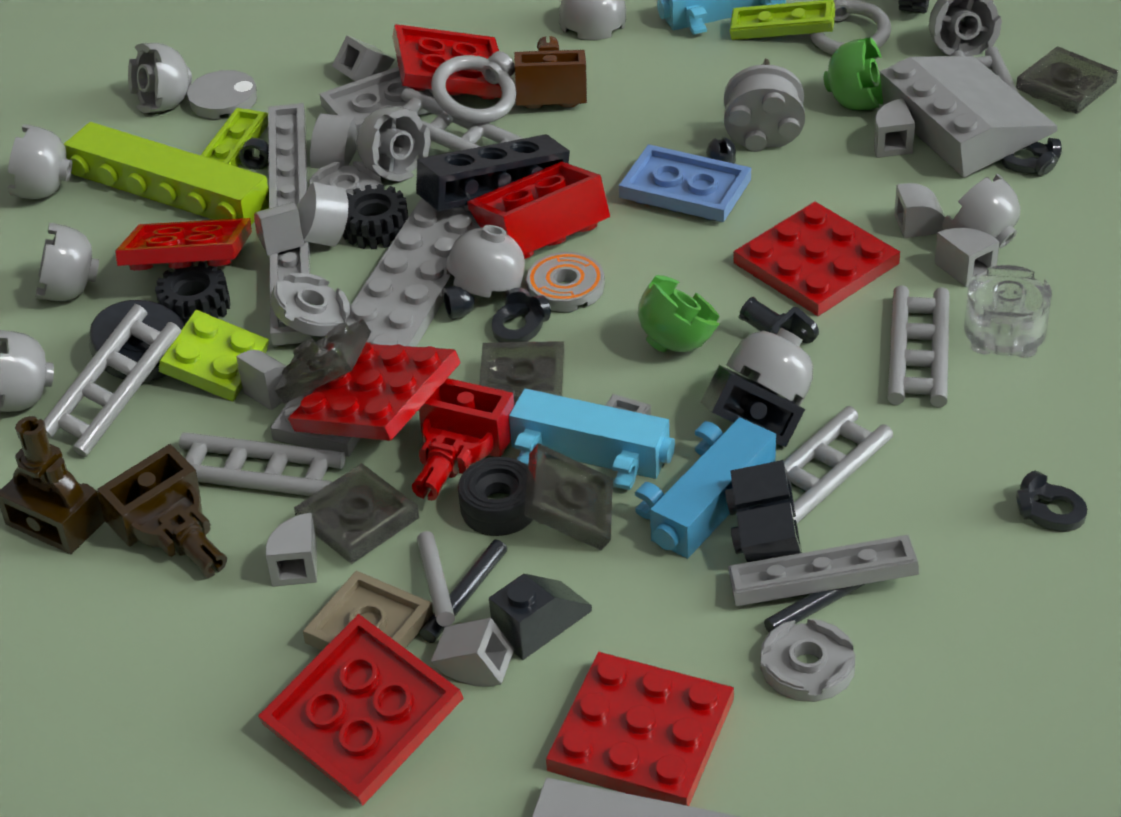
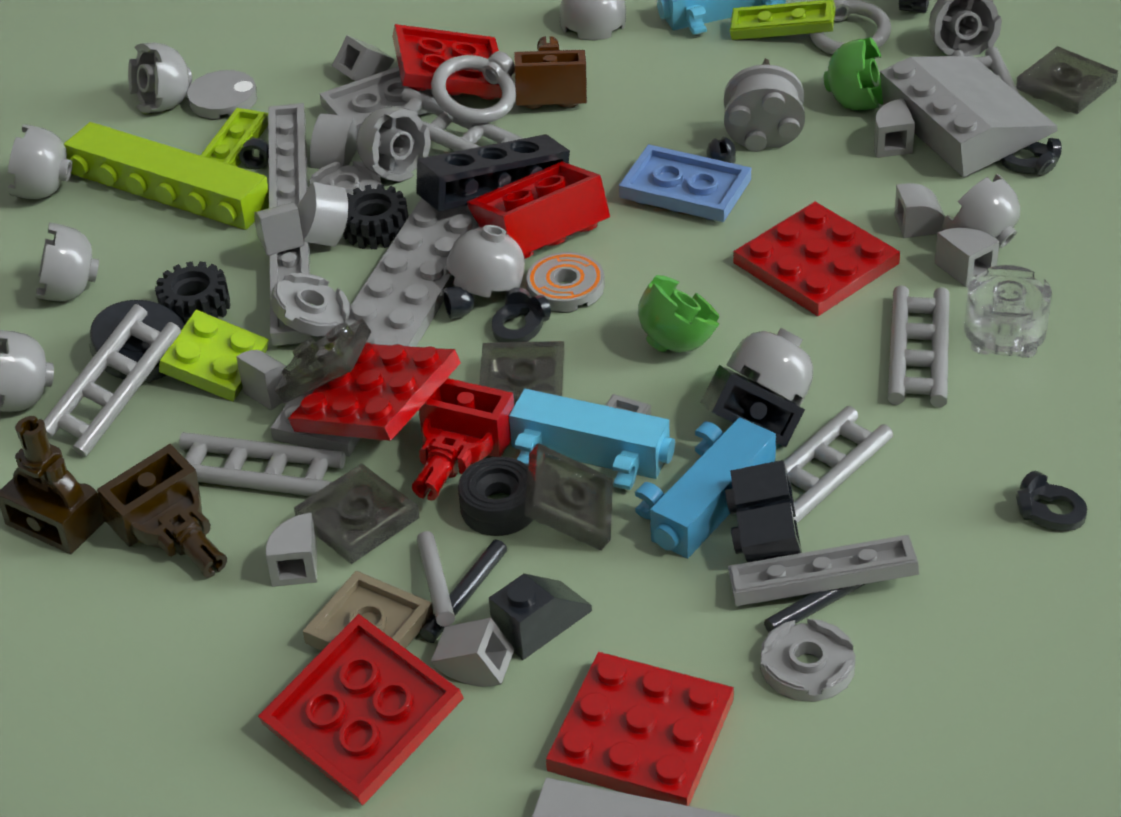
(184, 243): red plate -> none
(768, 320): black piece -> none

